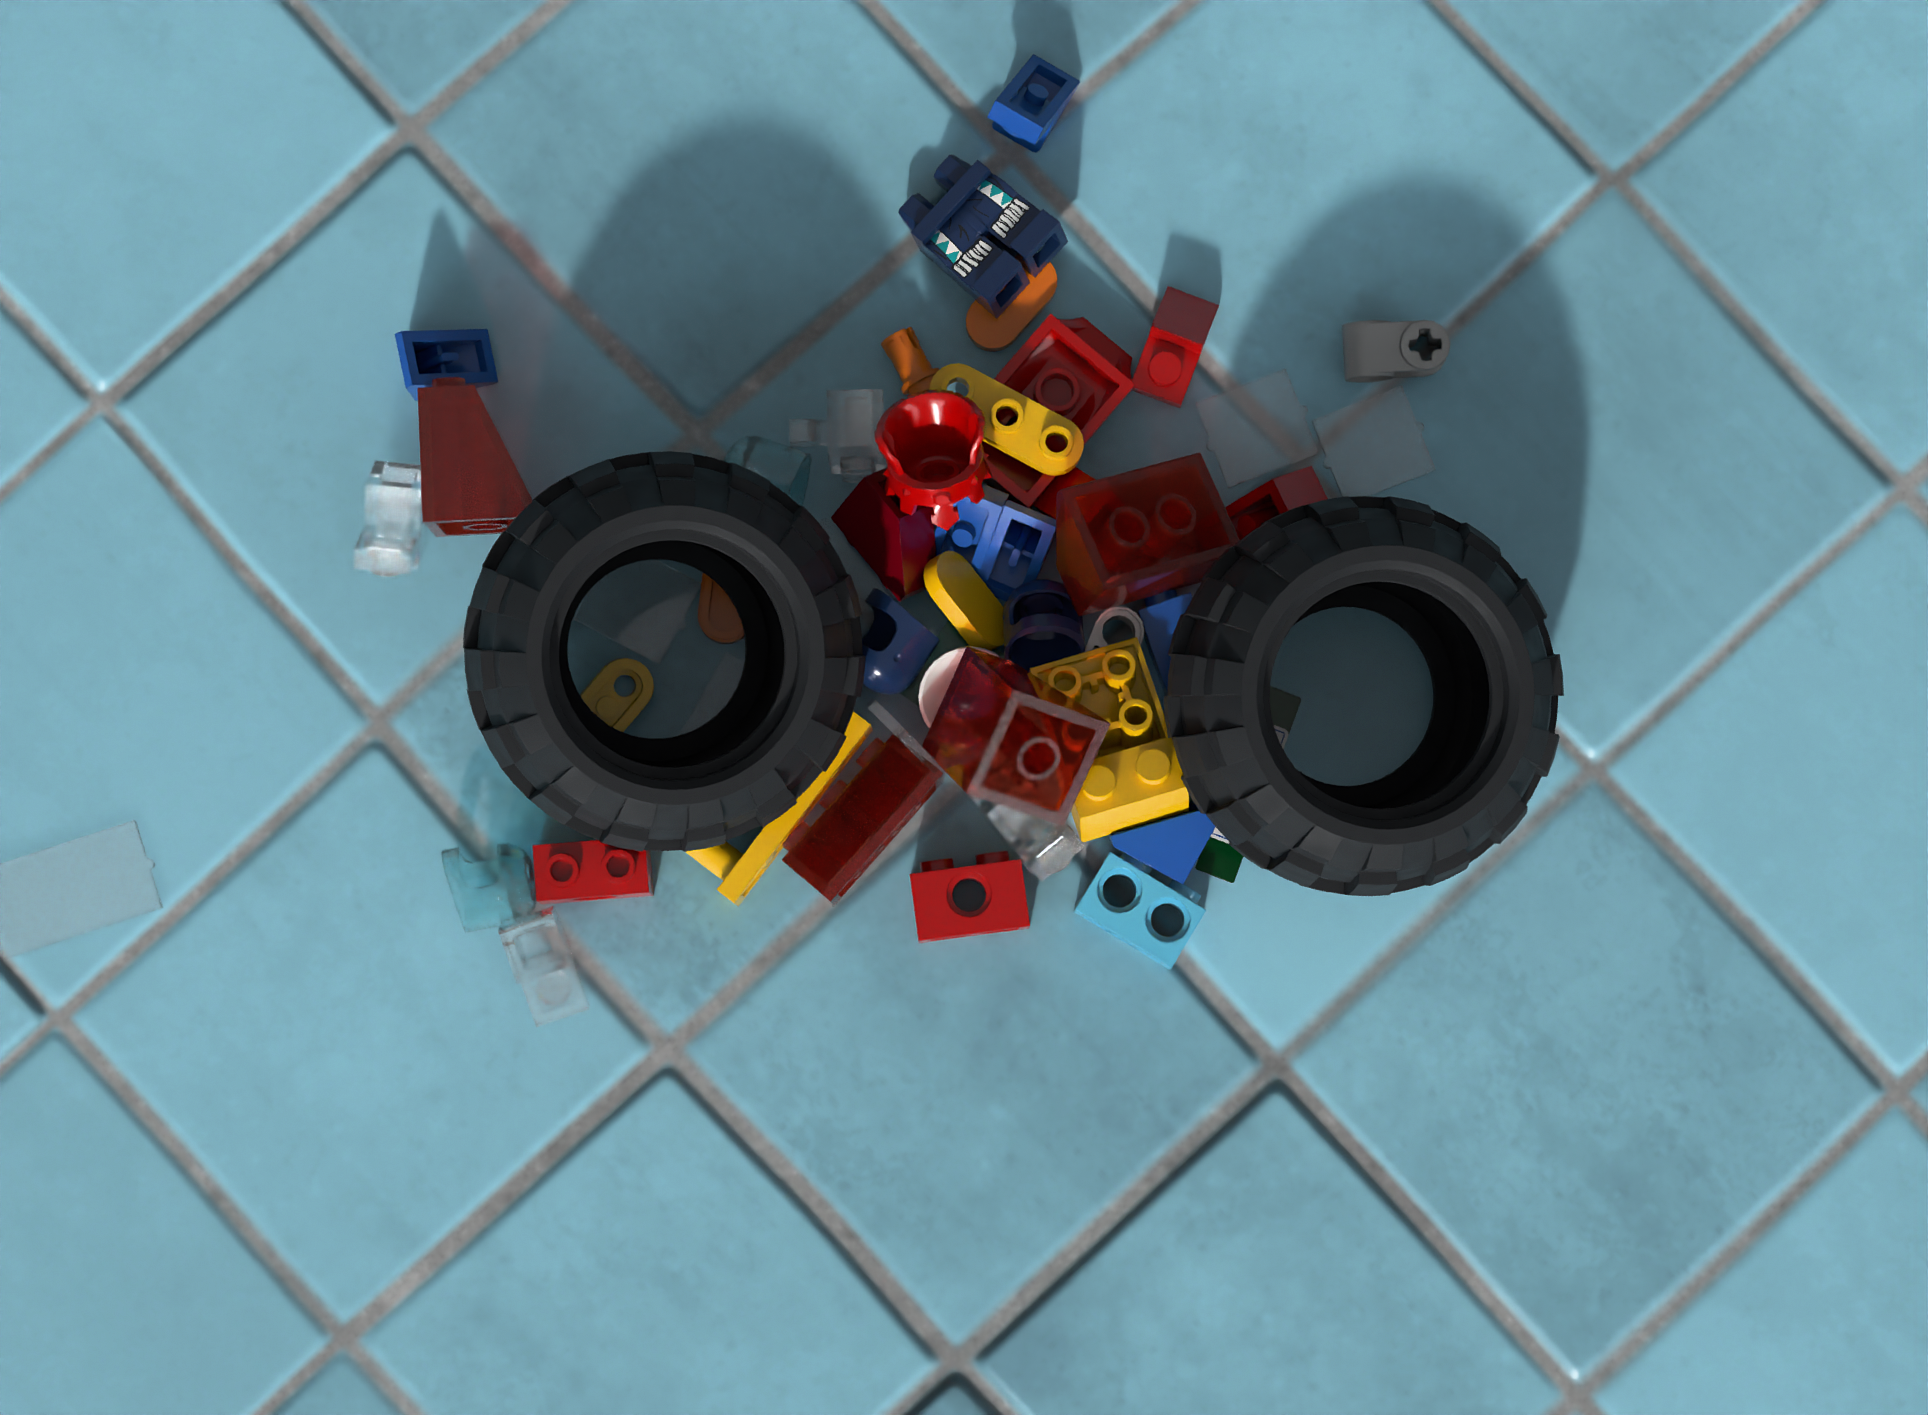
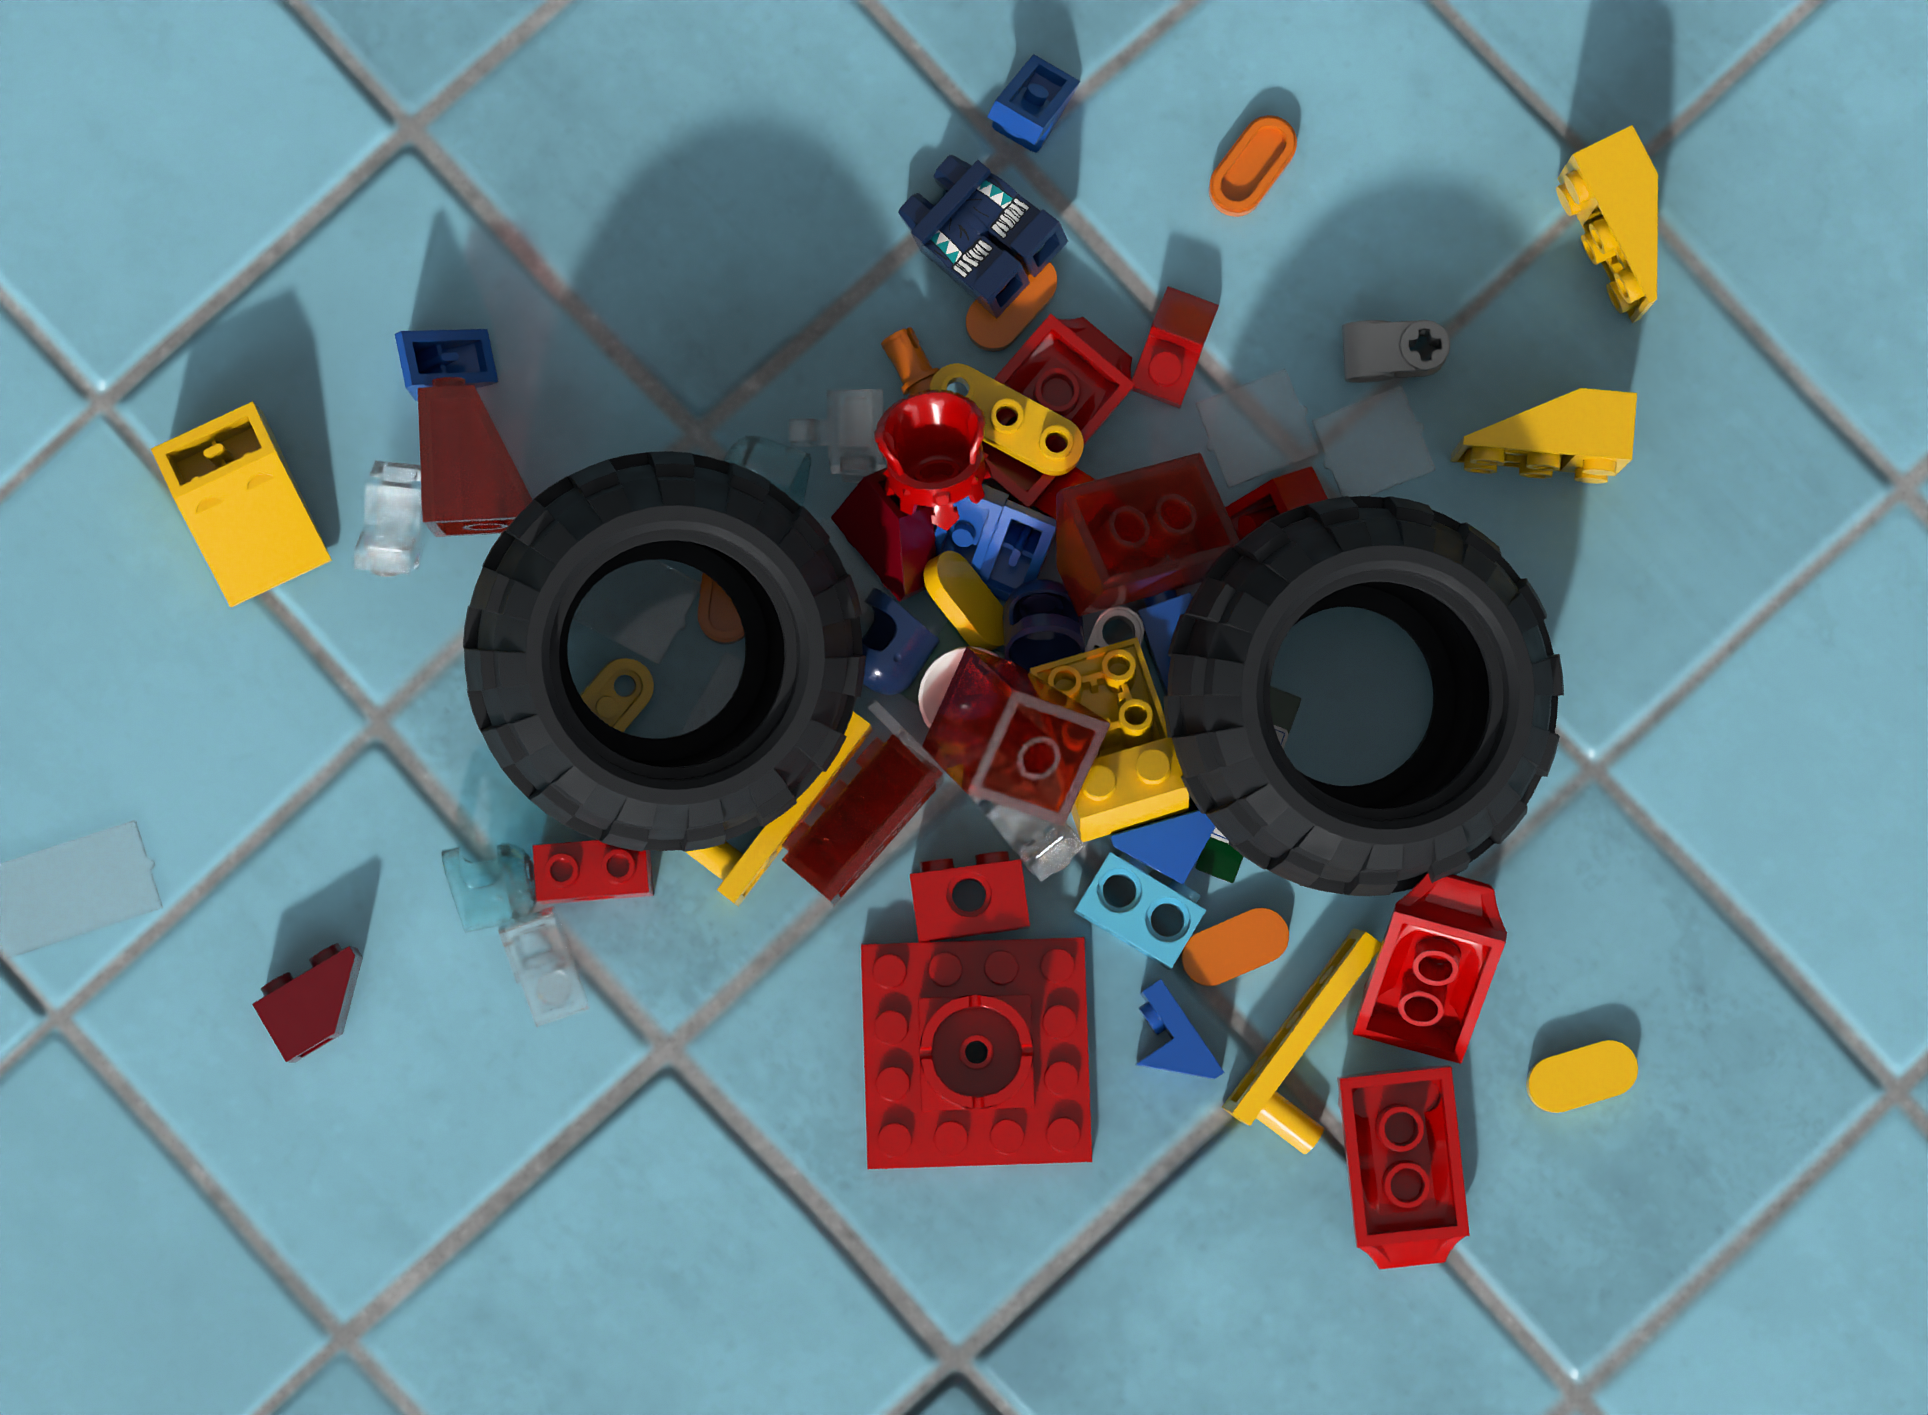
(241, 503): none -> yellow slope
(312, 1007): none -> dark red slope
(937, 1105): none -> red piece
(1186, 1050): none -> blue slope
(1235, 947): none -> orange tile
(1252, 166): none -> orange tile
(1256, 1093): none -> yellow piece
(1404, 1164): none -> red slope
(1434, 968): none -> red slope
(1575, 433): none -> yellow slope
(1582, 1076): none -> yellow tile
(1616, 201): none -> yellow slope

